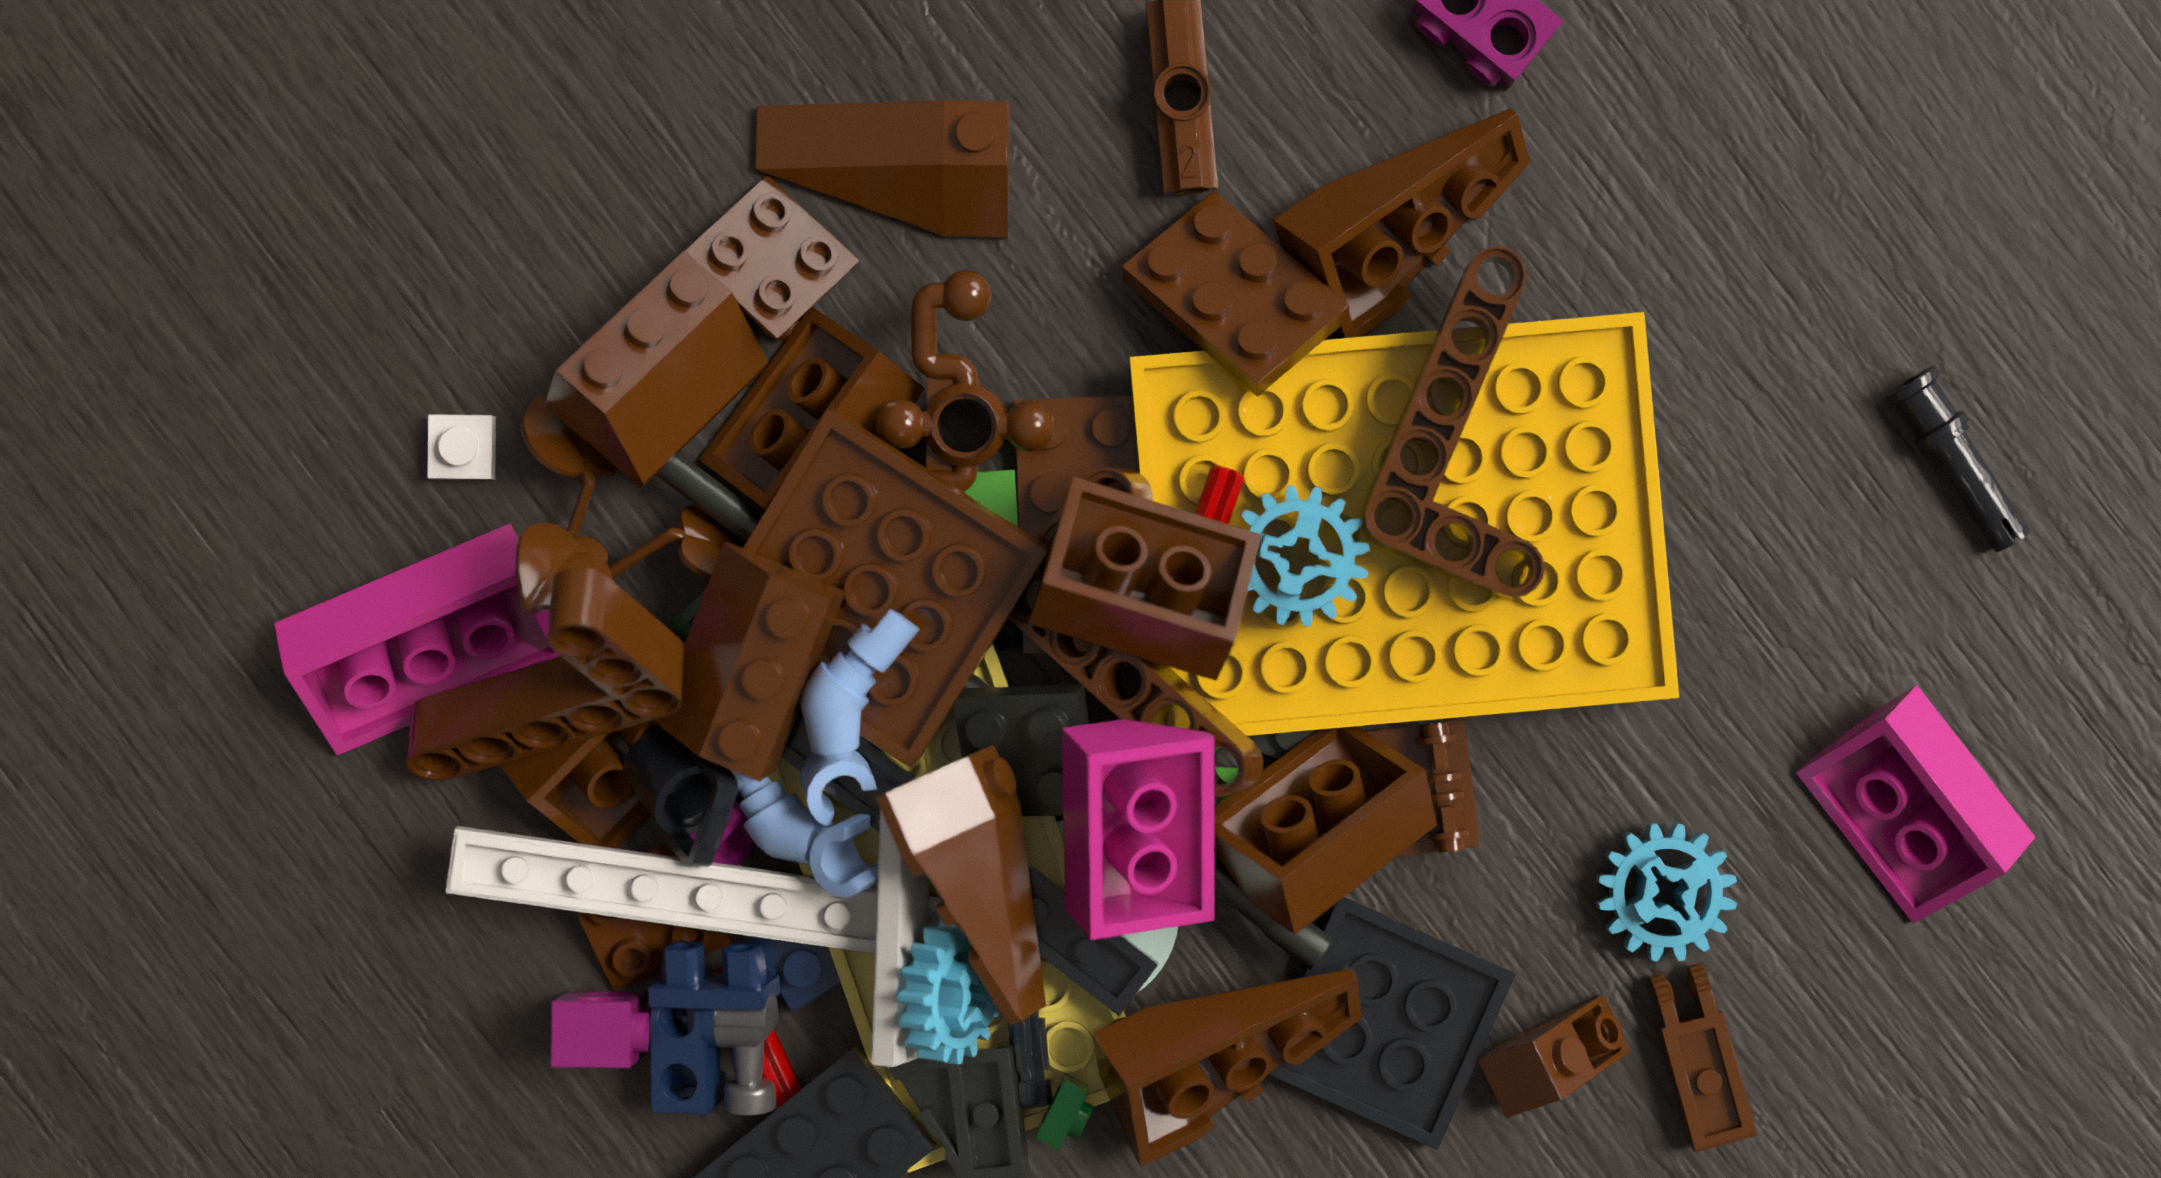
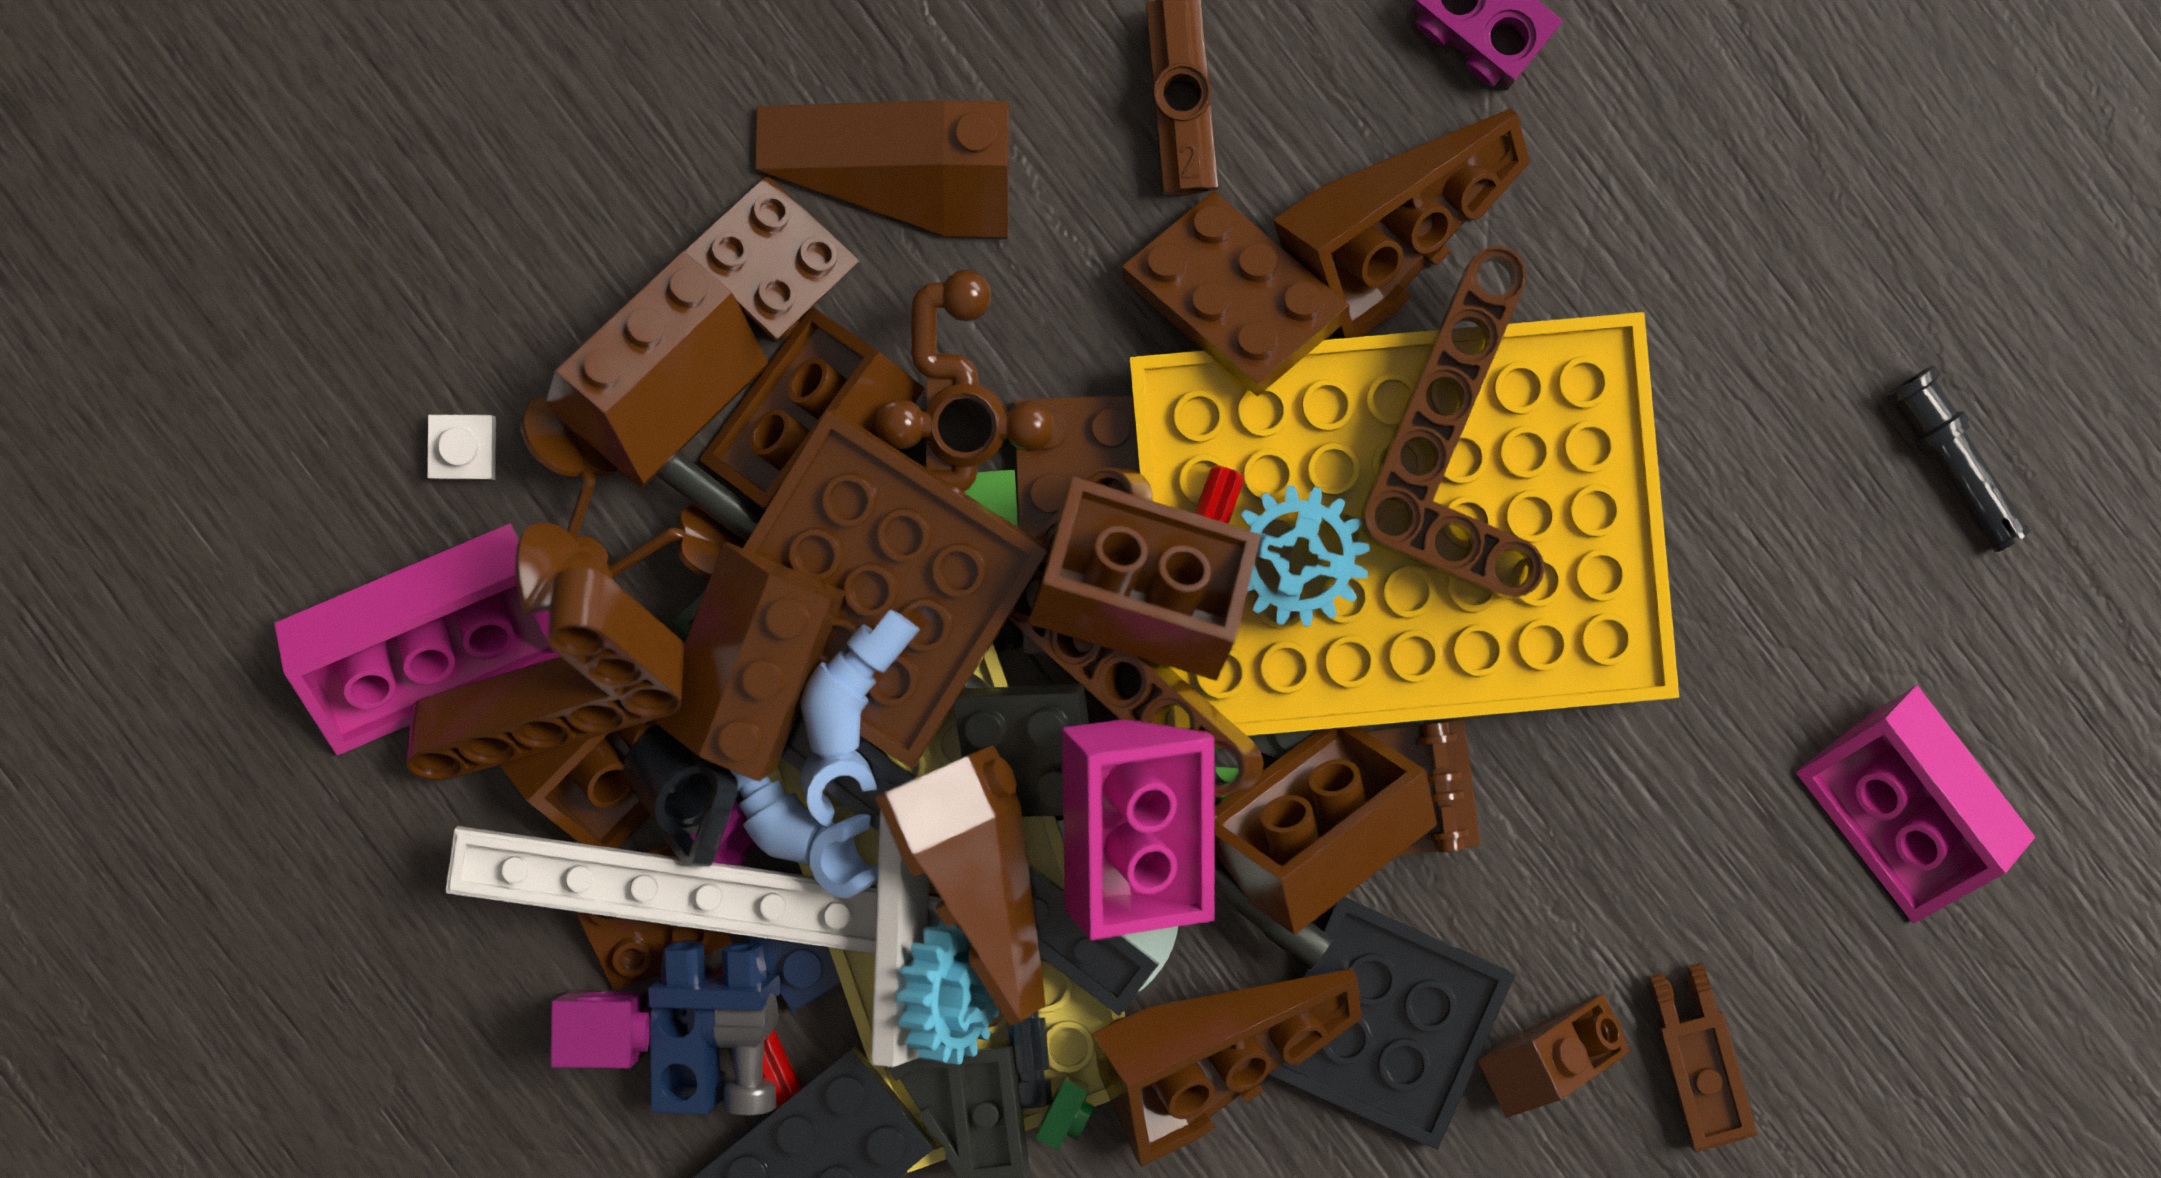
(1690, 875): medium azure gear -> none

